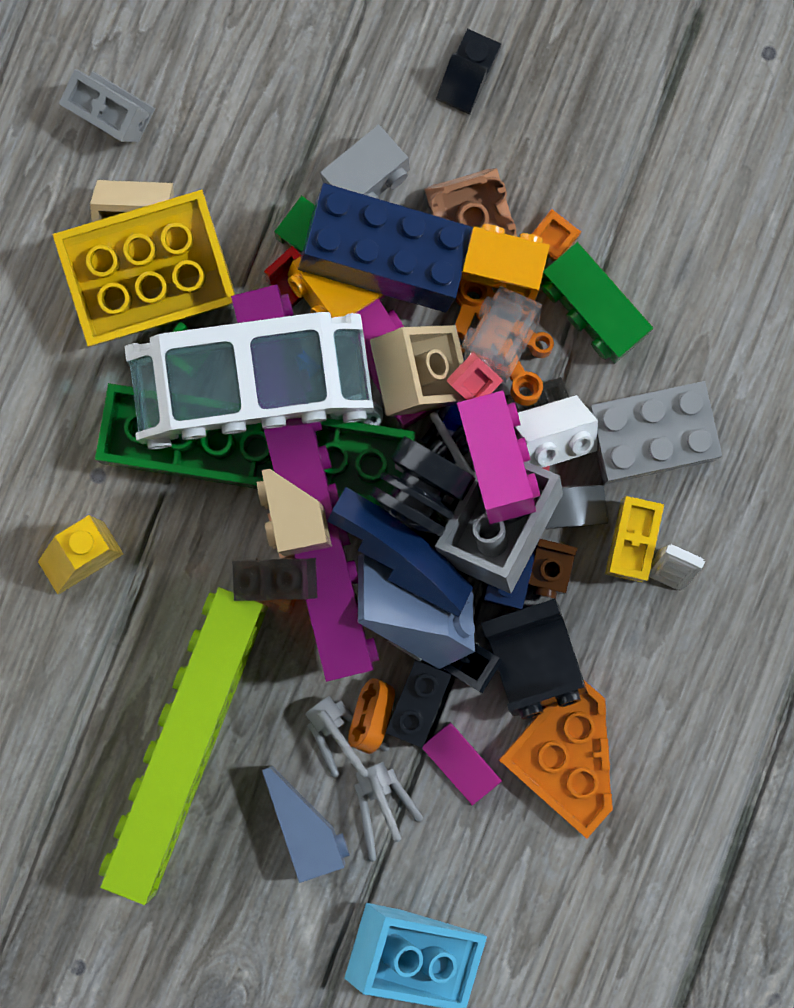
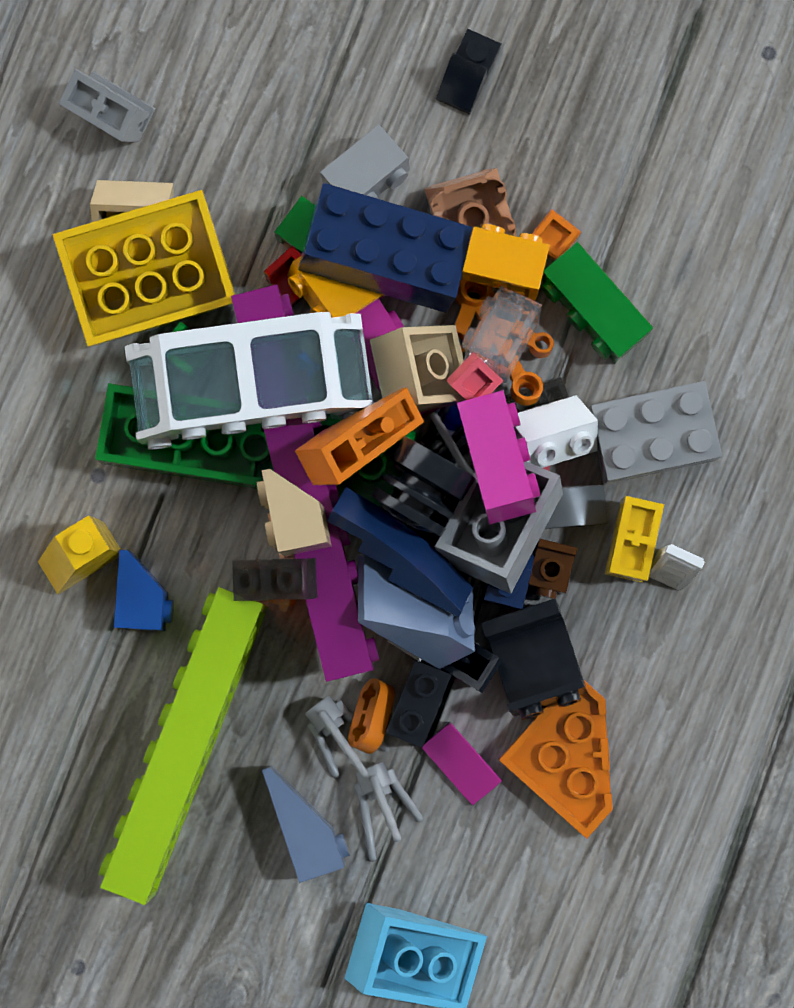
(140, 597): none -> blue slope
(359, 438): none -> orange slope

